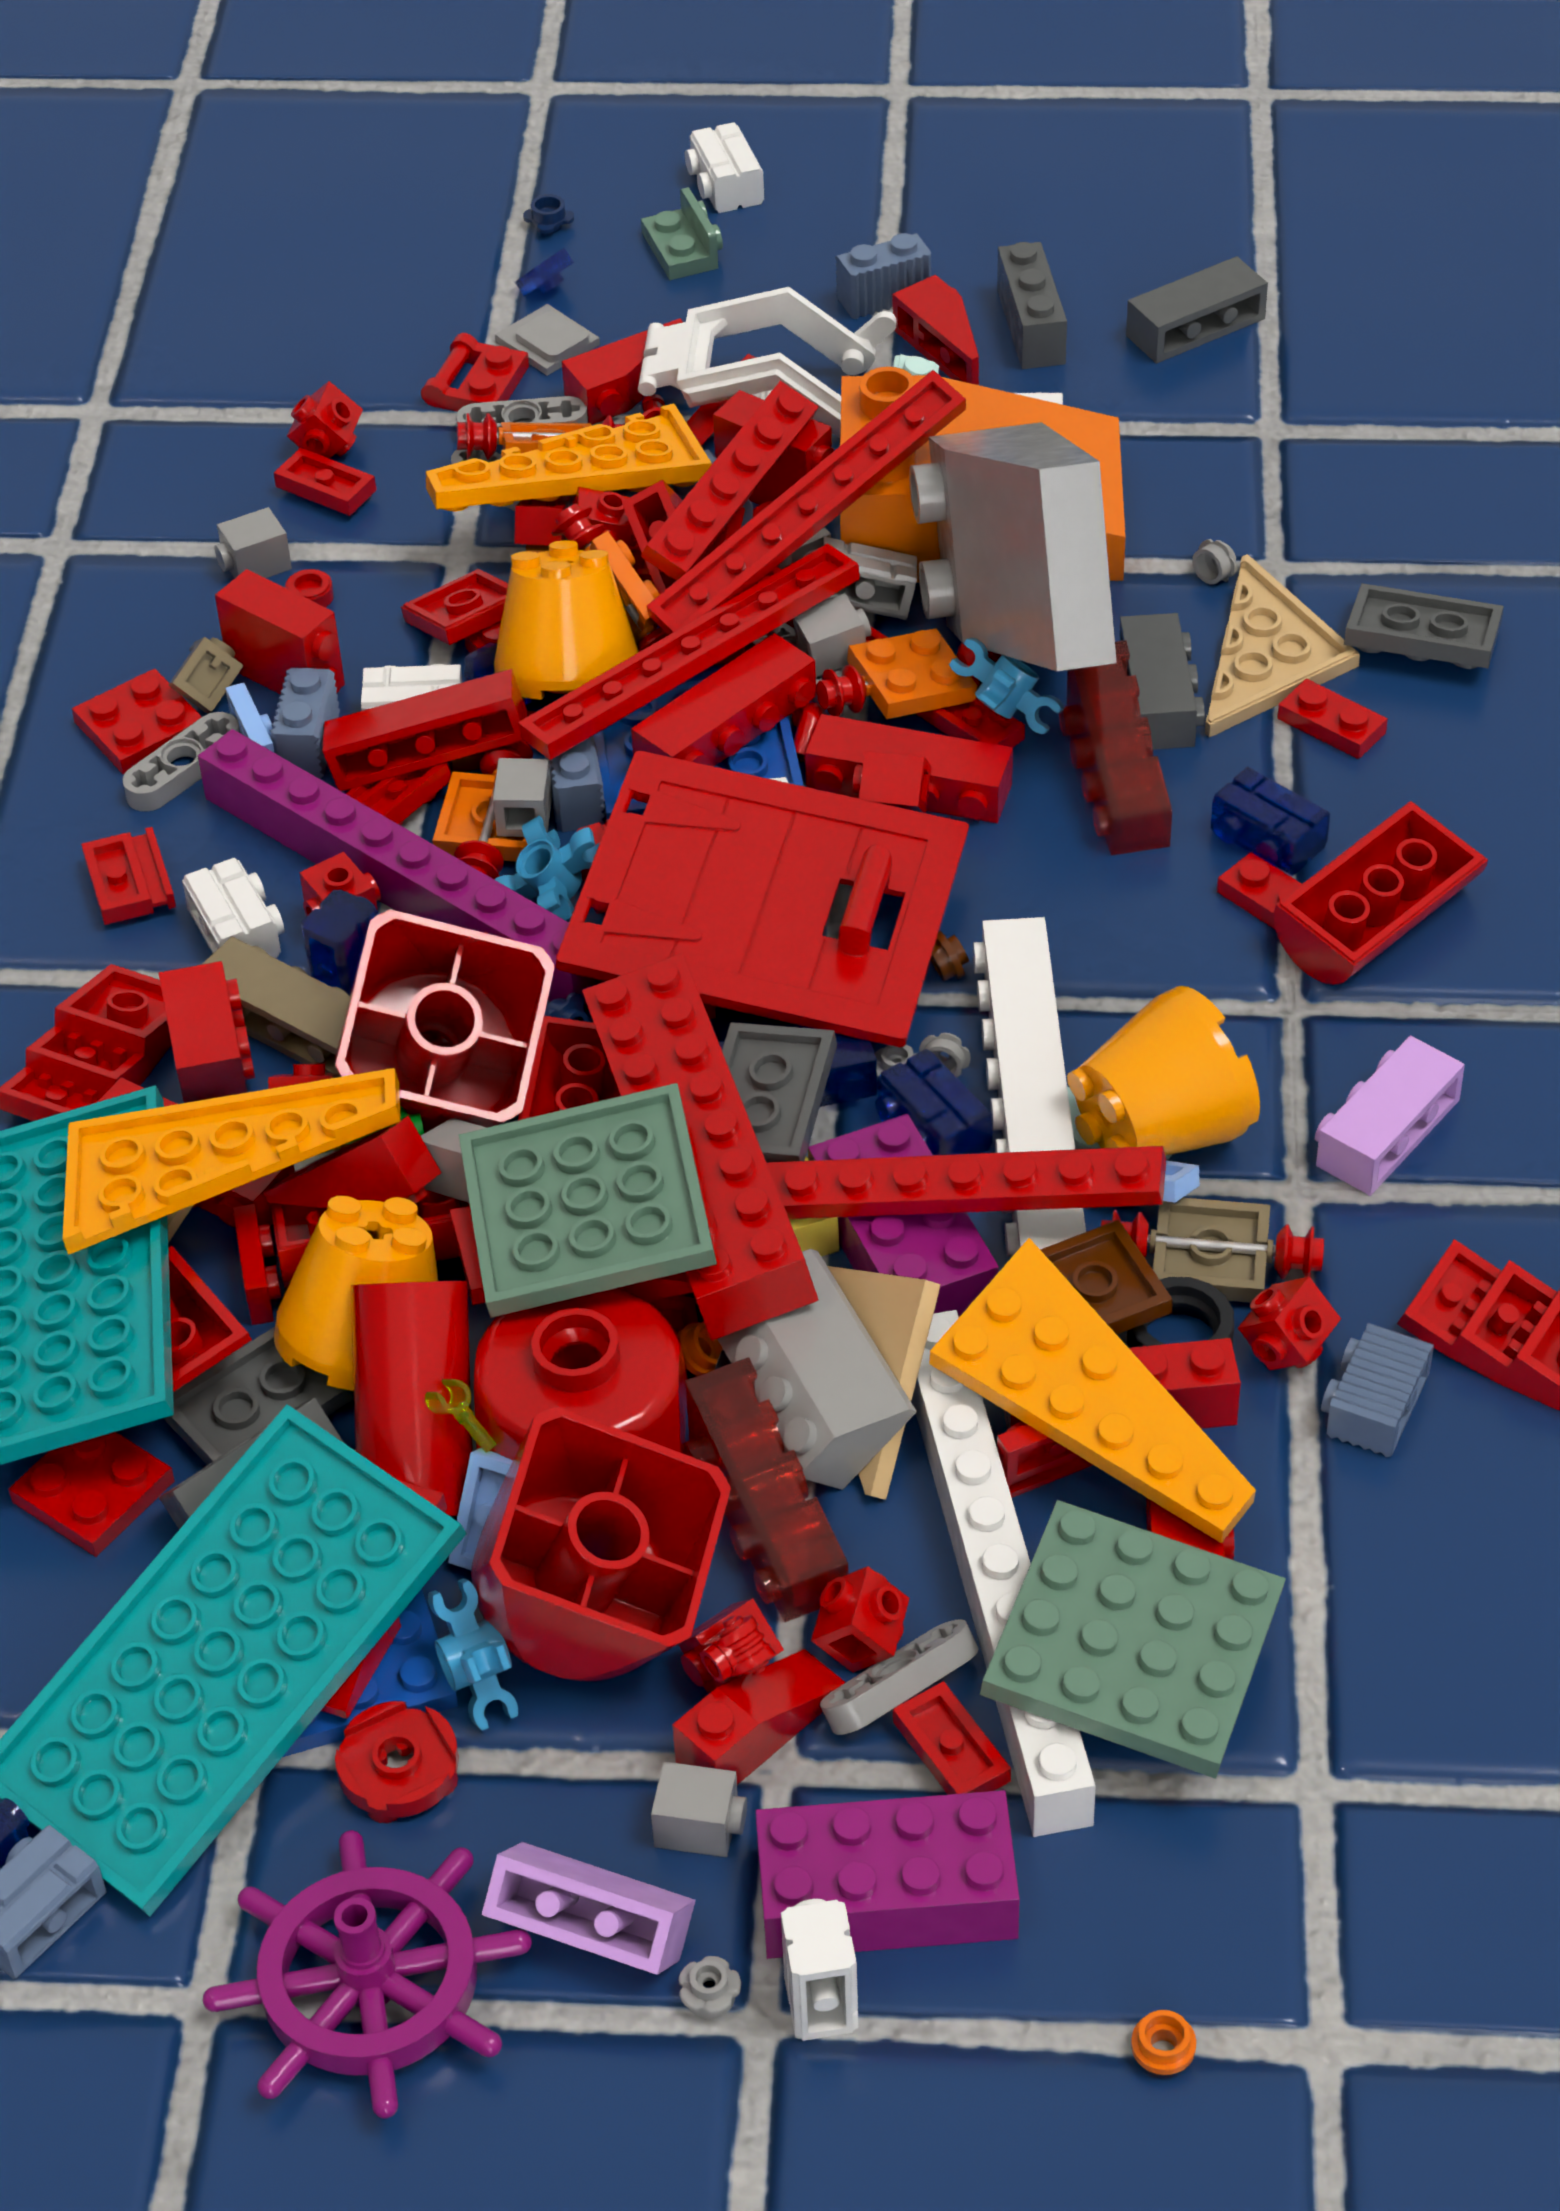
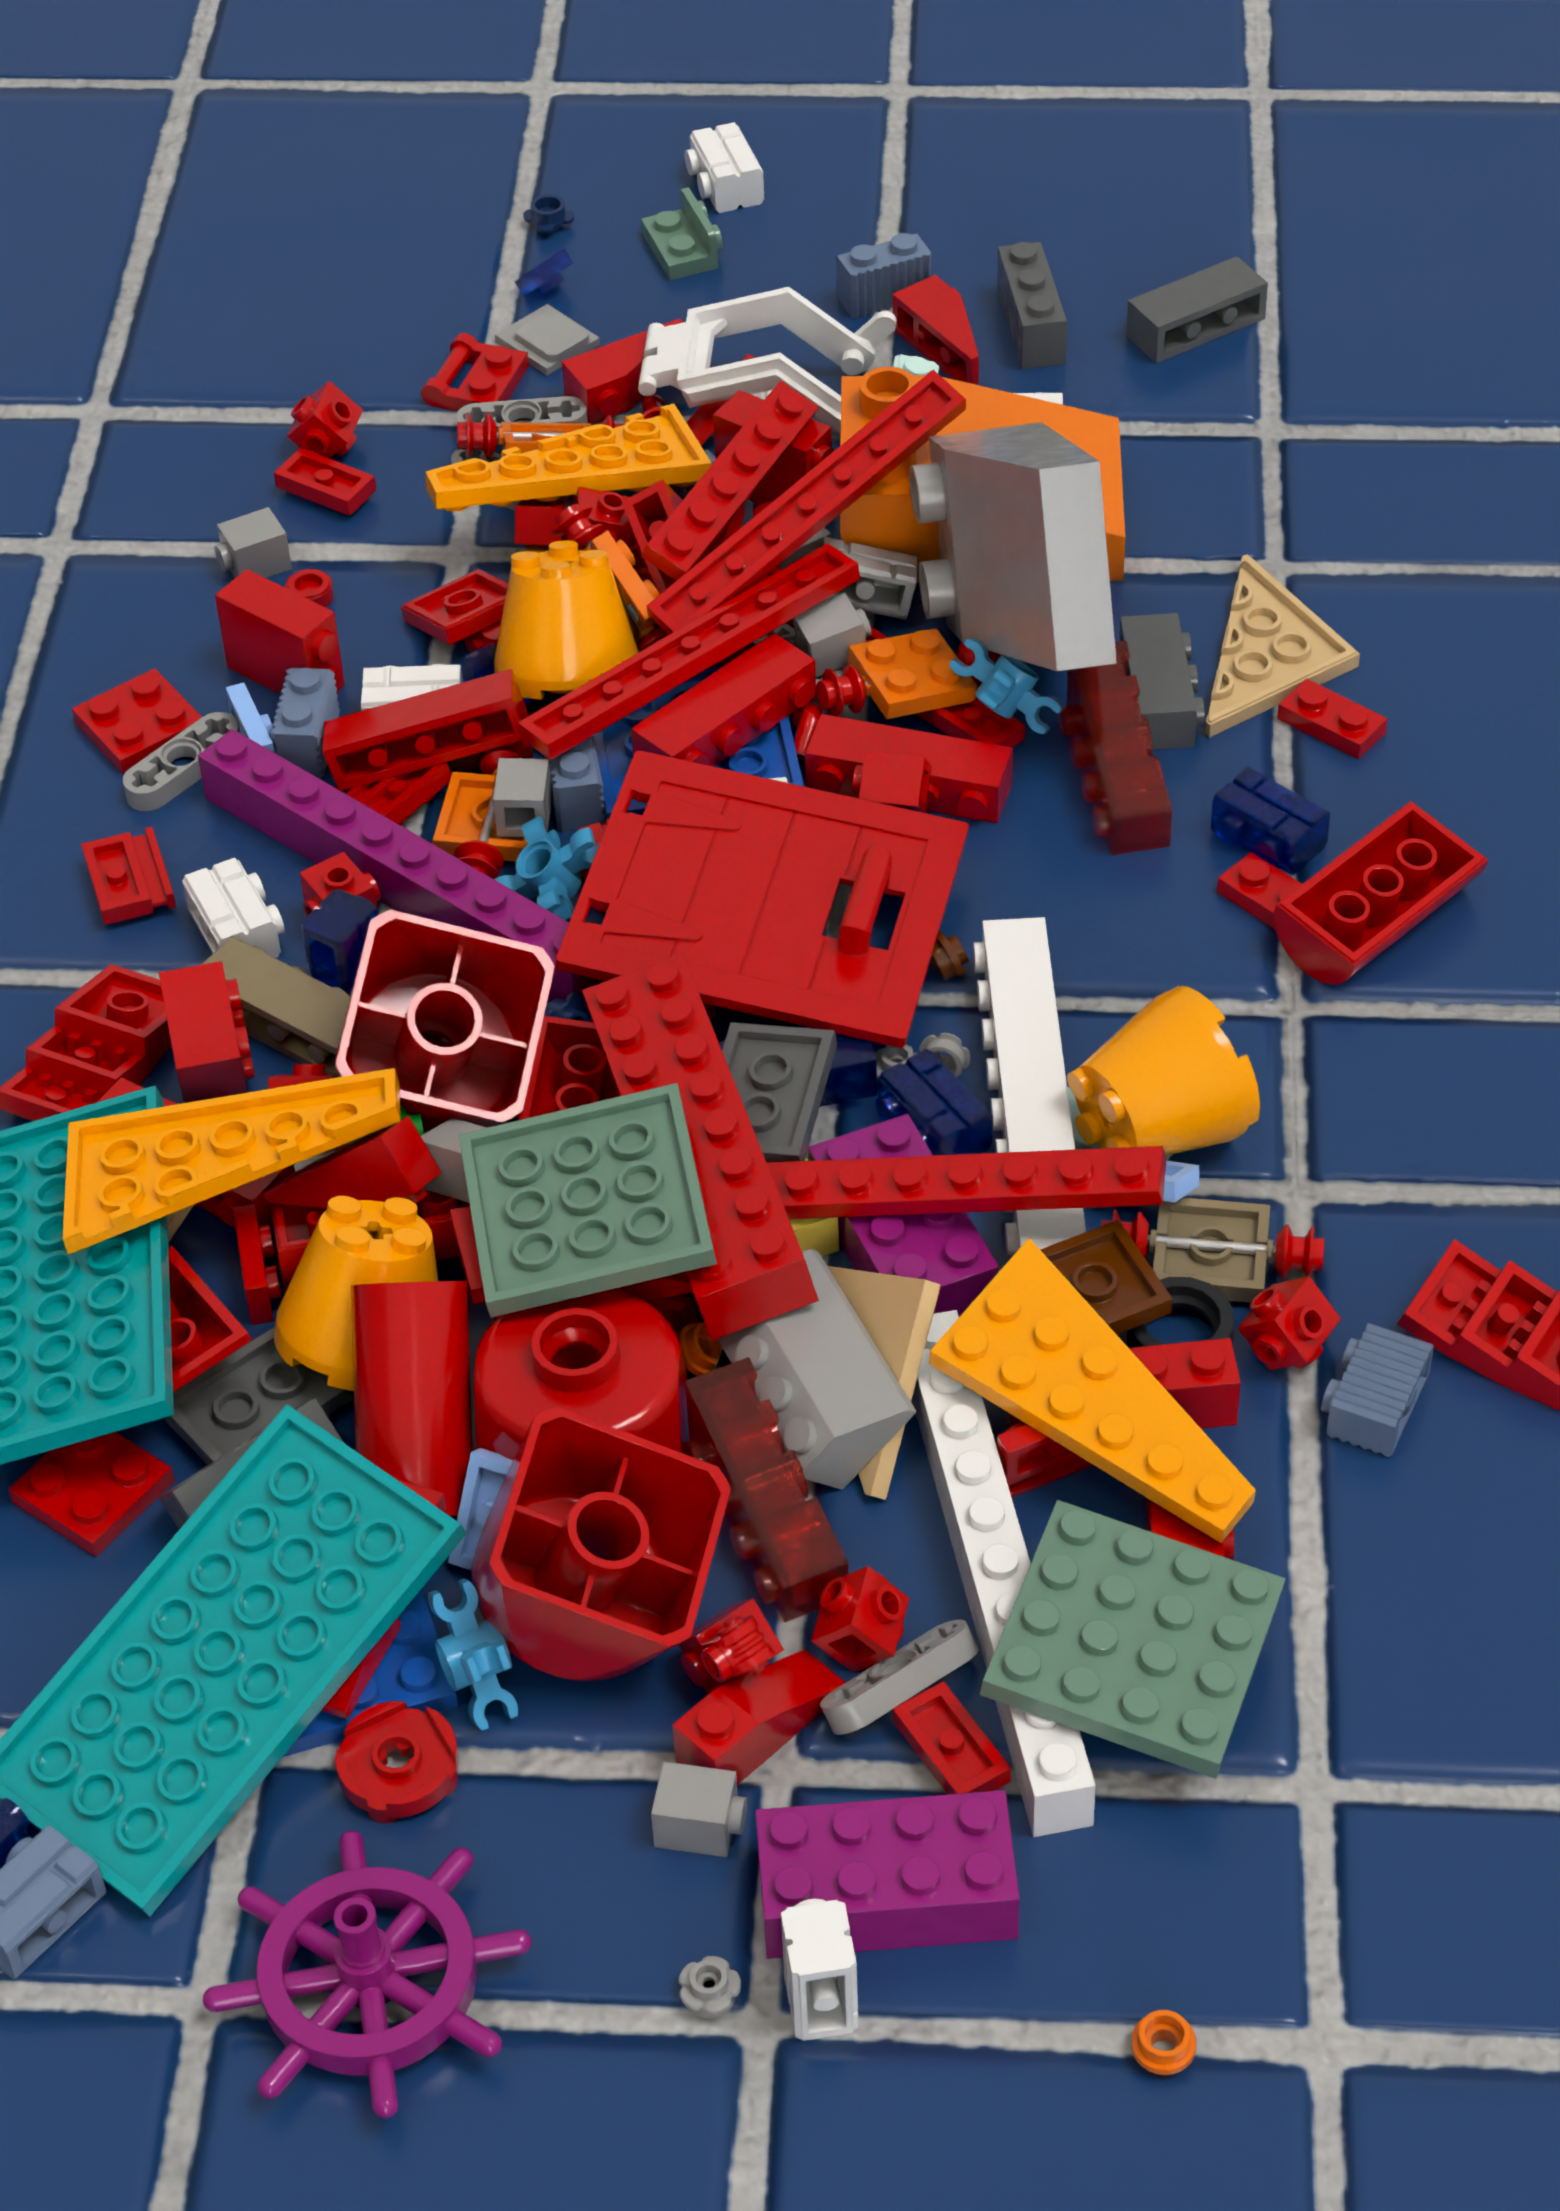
(206, 673): dark tan bracket -> none
(460, 1410): clear neon green hand -> none
(588, 1907): lavender brick -> none
(1214, 561): light grey plate -> none
(1388, 1114): lavender brick -> none
(1424, 626): dark grey plate -> none

